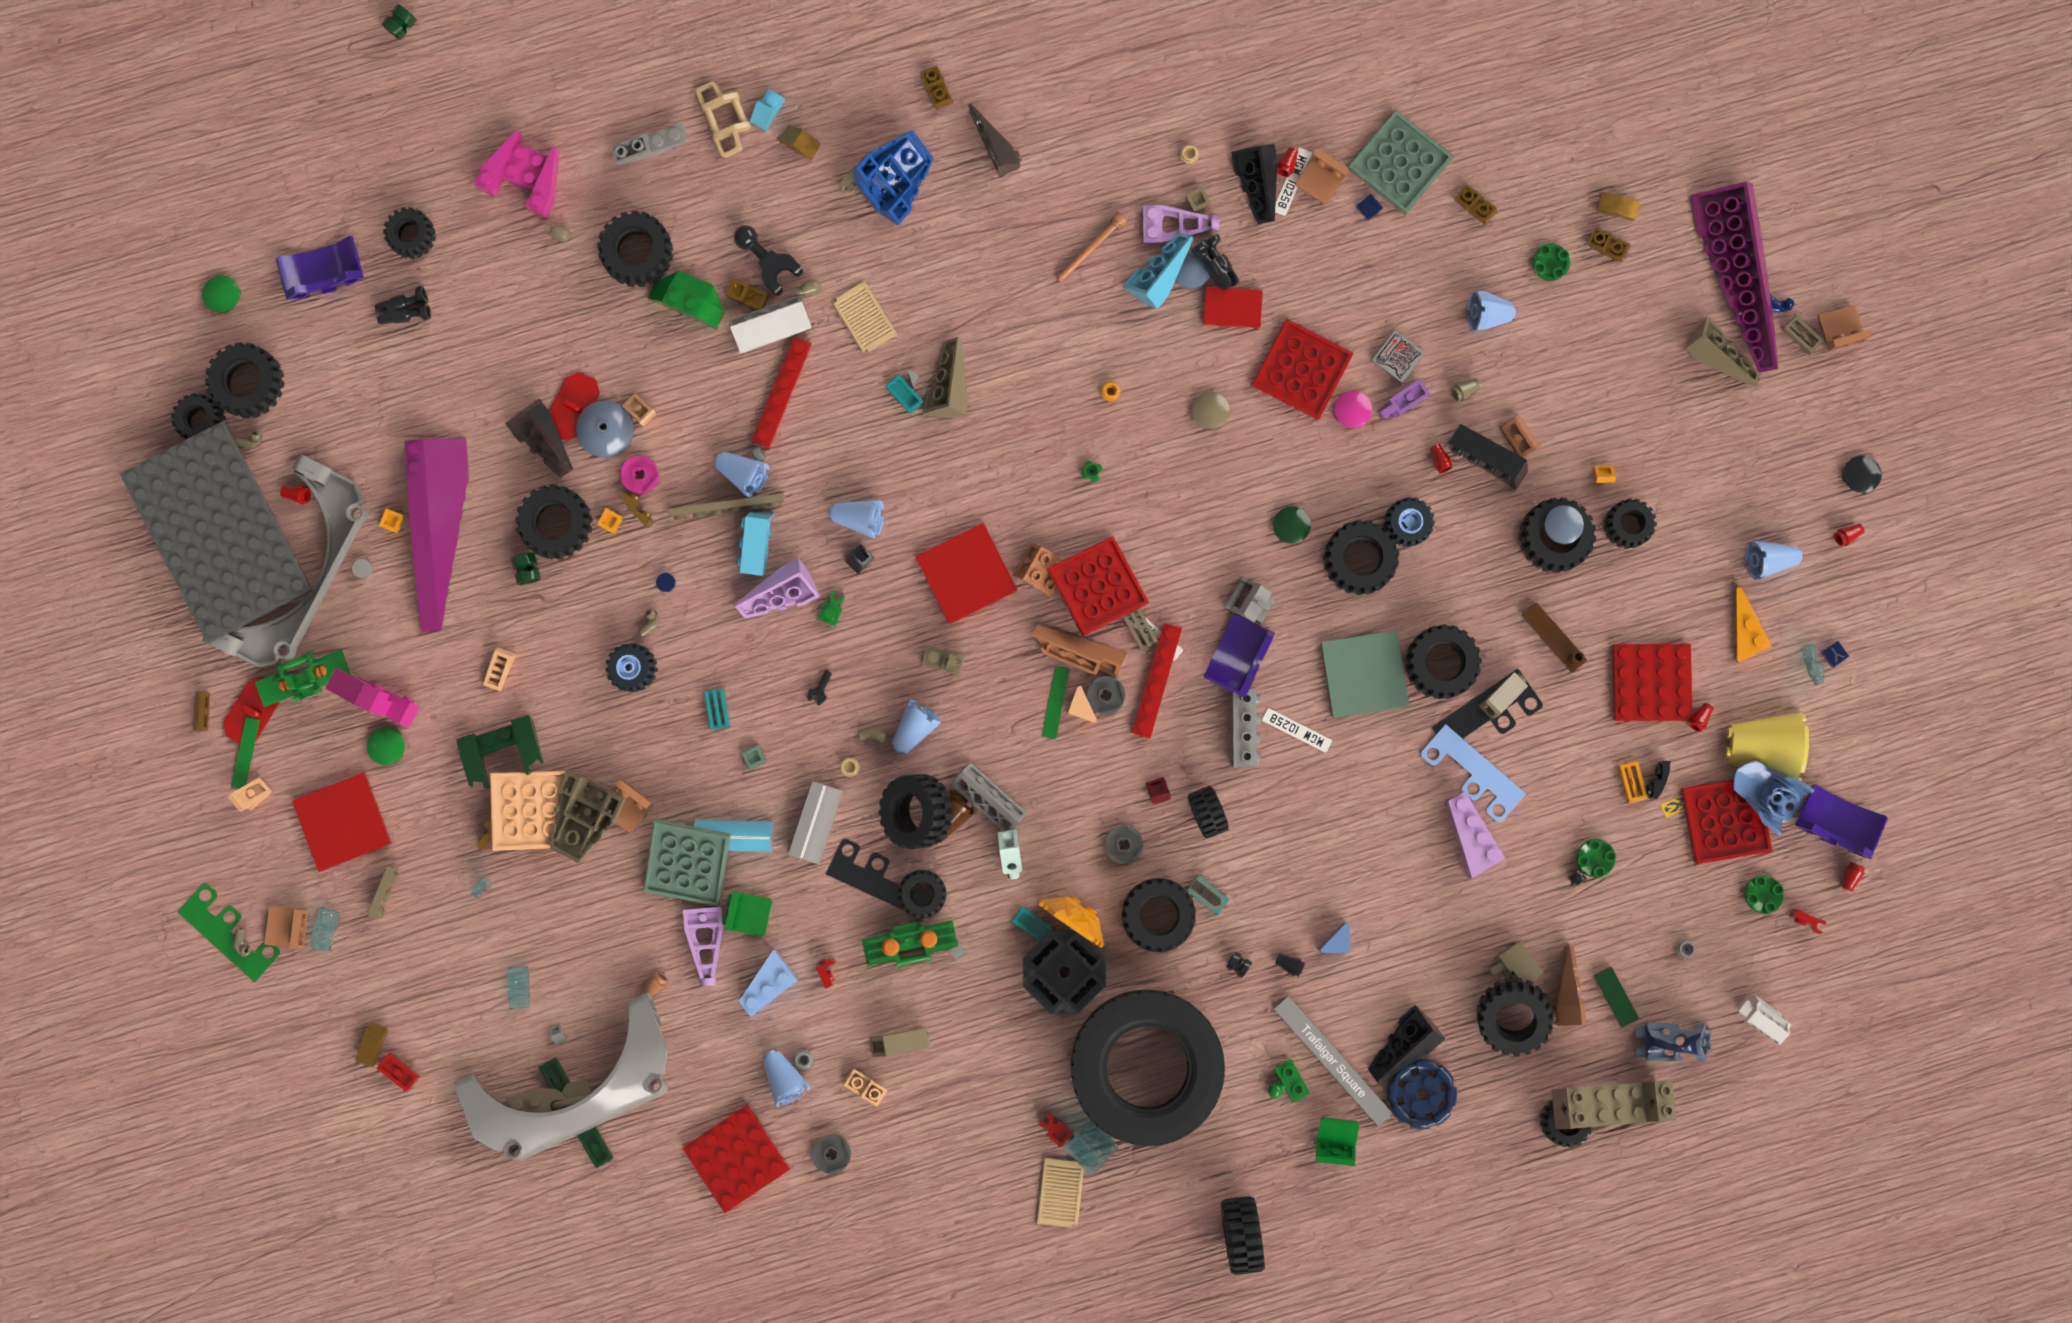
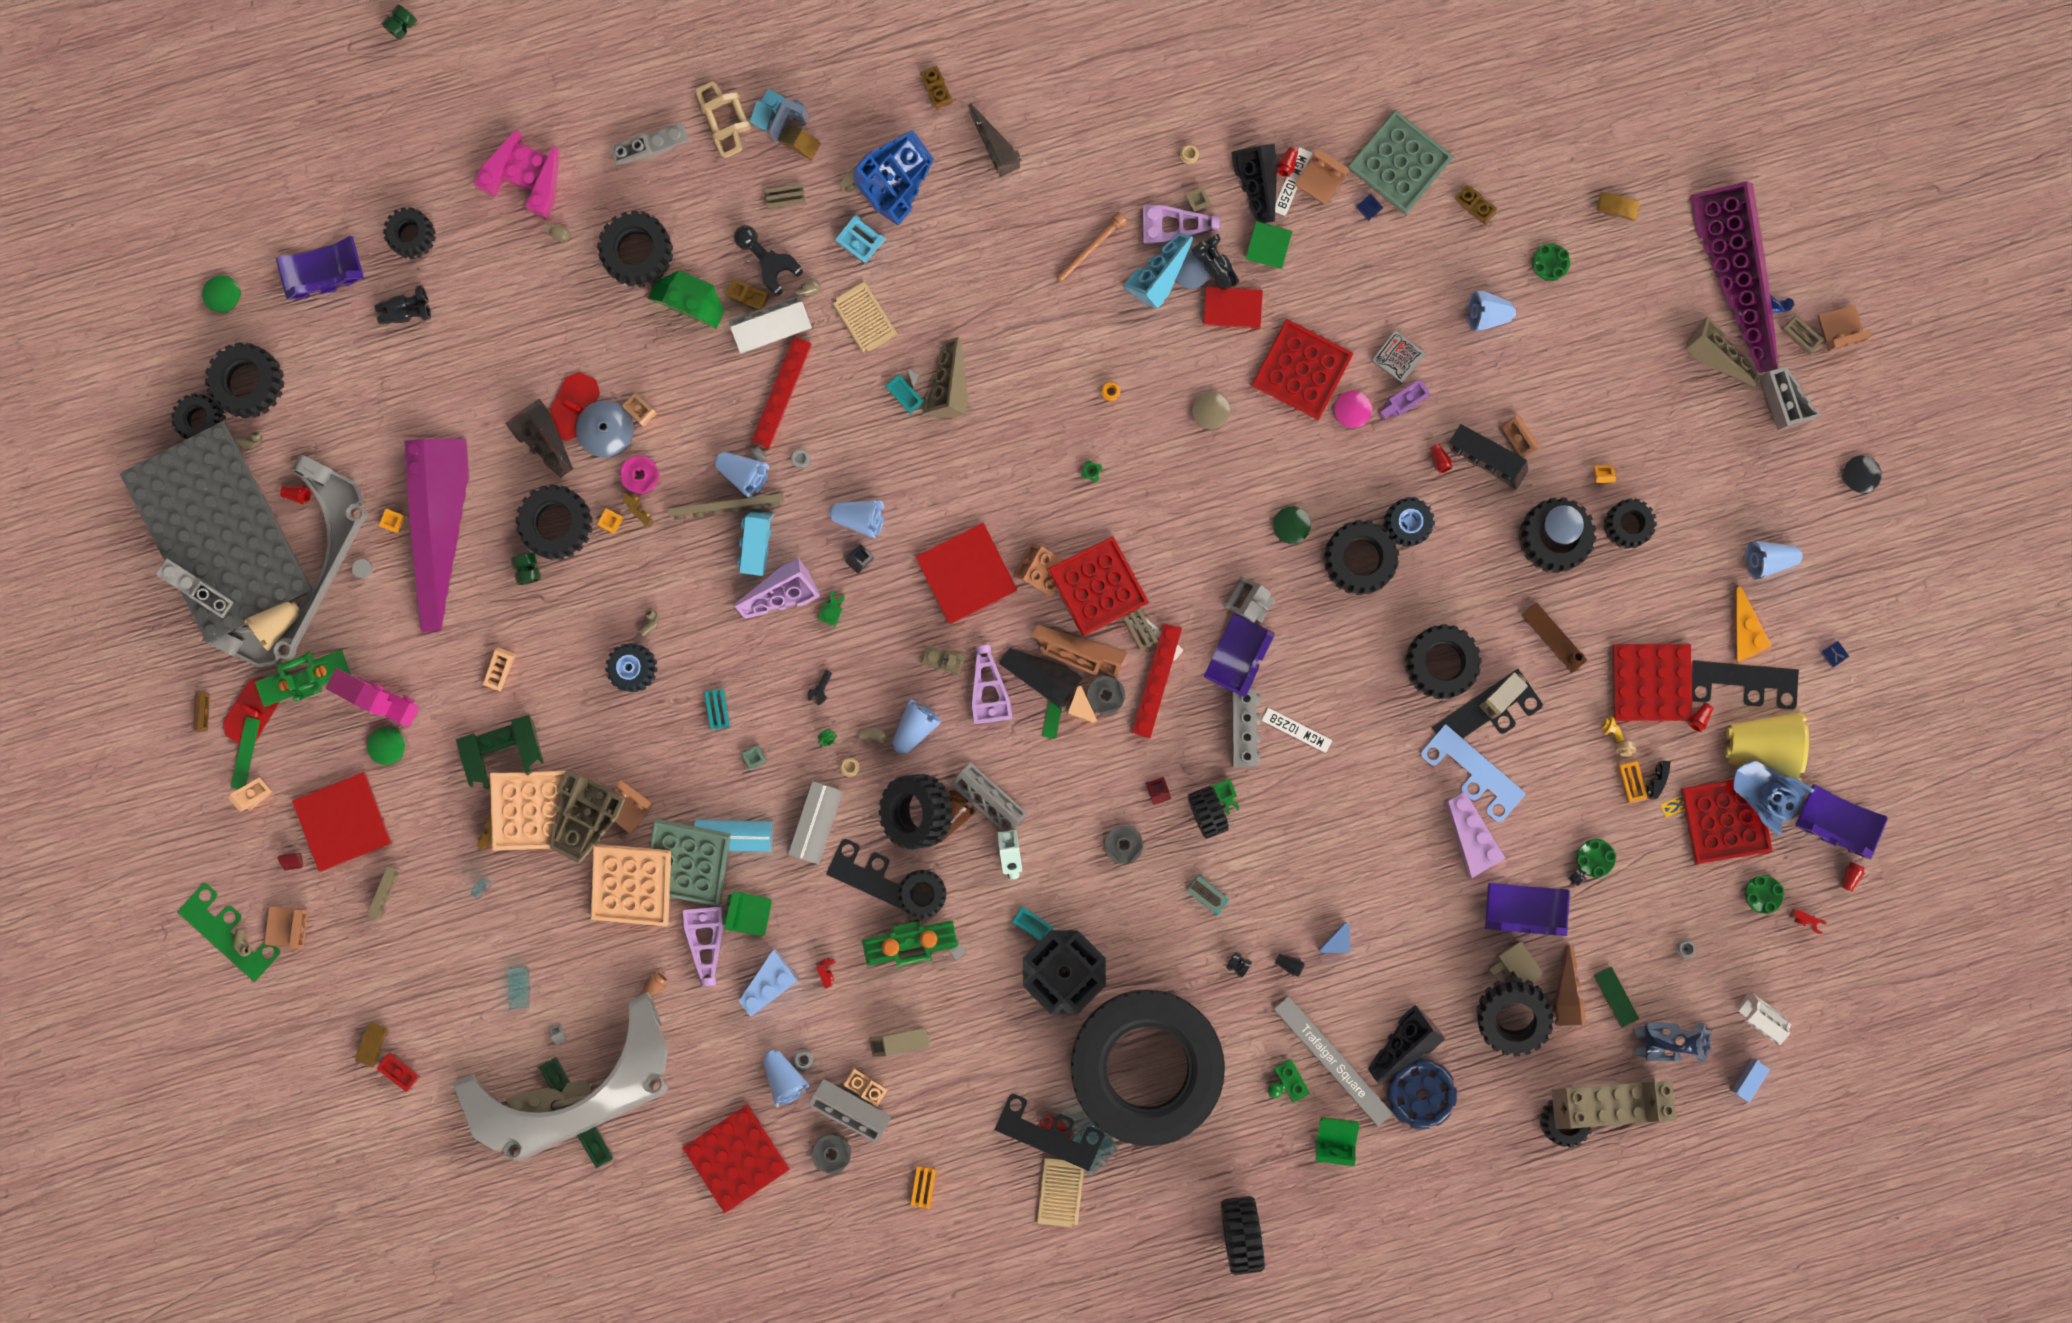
(195, 588): none -> light grey slope
(272, 623): none -> tan cone
(291, 861): none -> dark red slope
(324, 929): clear light blue slope -> none
(631, 885): none -> light nougat tile
(665, 582): clear blue tile -> none
(782, 196): none -> dark tan tile
(786, 109): none -> sand blue bracket
(800, 458): none -> light grey tile
(826, 737): none -> green plate
(850, 1111): none -> light grey brick
(857, 244): none -> medium azure plate
(920, 1203): none -> light orange tile
(989, 711): none -> lavender plate
(1045, 677): none -> black wedge
(1049, 1141): none -> black piece
(1075, 916): light orange wedge -> none
(1158, 888): black tyre -> none
(1226, 793): none -> green plate
(1269, 245): none -> green slope
(1365, 674): sand green tile -> none
(1464, 389): dark tan cone -> none
(1527, 908): none -> dark purple panel
(1608, 245): pearl gold slope -> none
(1609, 725): none -> yellow plate
(1626, 748): none -> tan plate
(1750, 676): none -> black piece
(1750, 1080): none -> light blue panel
(1786, 399): none -> light grey wedge
(1815, 671): clear light blue slope -> none
(1847, 535): red cone -> none

